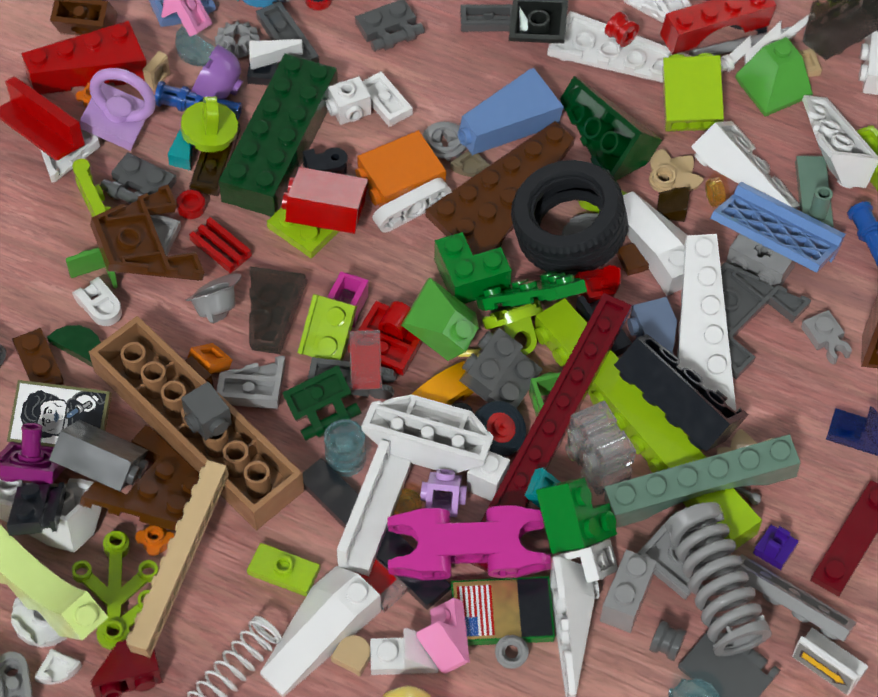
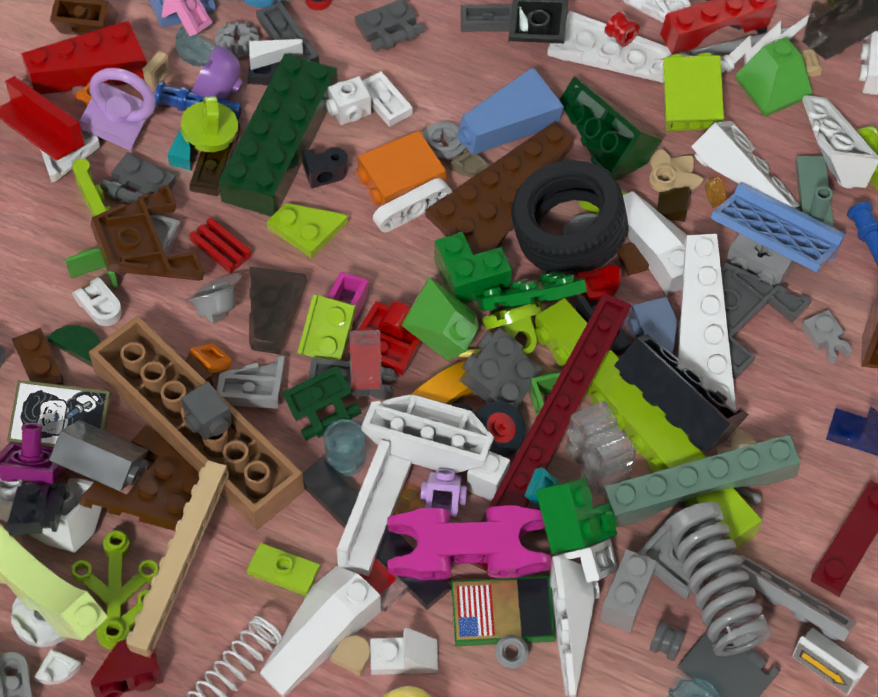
(152, 546): orange plate -> none
(190, 204): red tile -> none
(325, 200): brick -> none
(446, 636): bright pink slope -> none
(776, 546): dark purple tile -> none

